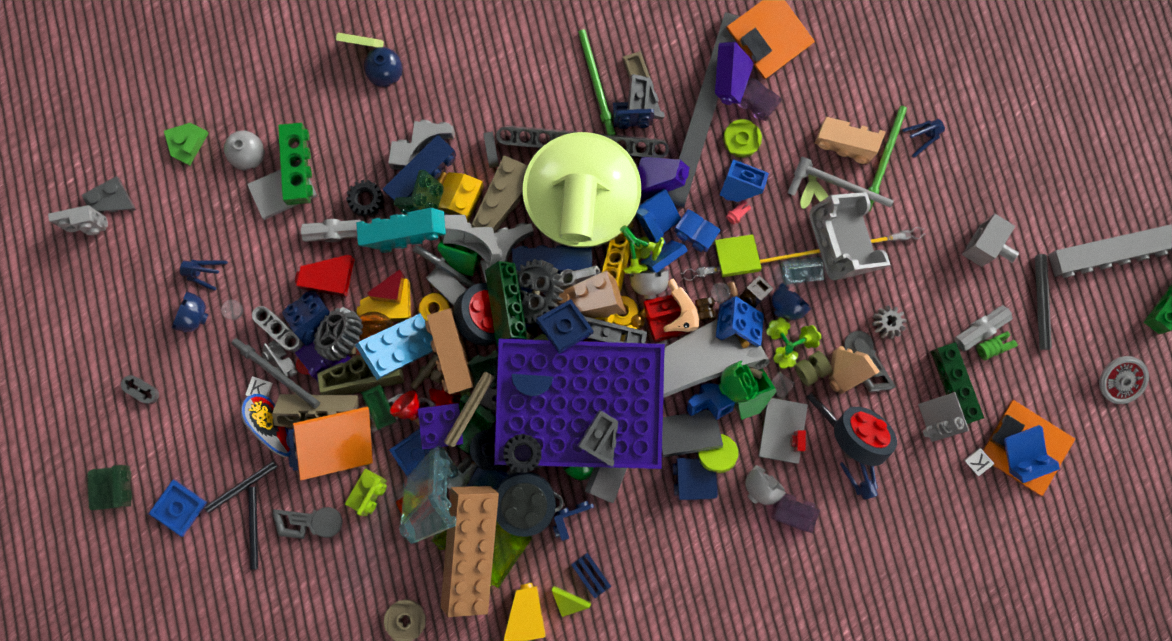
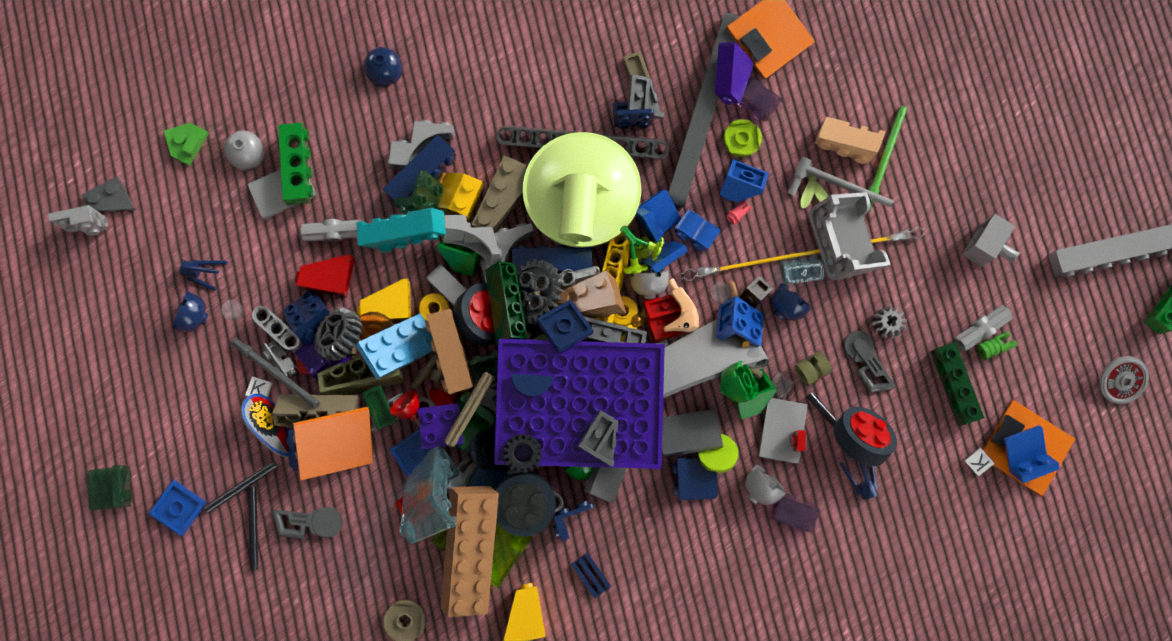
(137, 393): dark grey beam -> none
(359, 40): yellowish green tile -> none
(360, 188): black tyre -> none
(366, 493): lime bracket -> none
(390, 289): dark red slope -> none
(439, 263): dark grey sword -> none
(491, 149): dark grey beam -> none
(568, 602): lime slope -> none
(606, 116): bright green bar -> none
(661, 174): dark purple slope -> none
(705, 309): dark brown wheel -> none
(710, 398): blue brick -> none
(737, 255): lime tile -> none
(786, 356): lime plant -> none
(850, 369): light nougat wedge -> none
(931, 129): dark blue plant -> none
(943, 417): light grey hinge -> none
(1043, 302): dark grey axle -> none

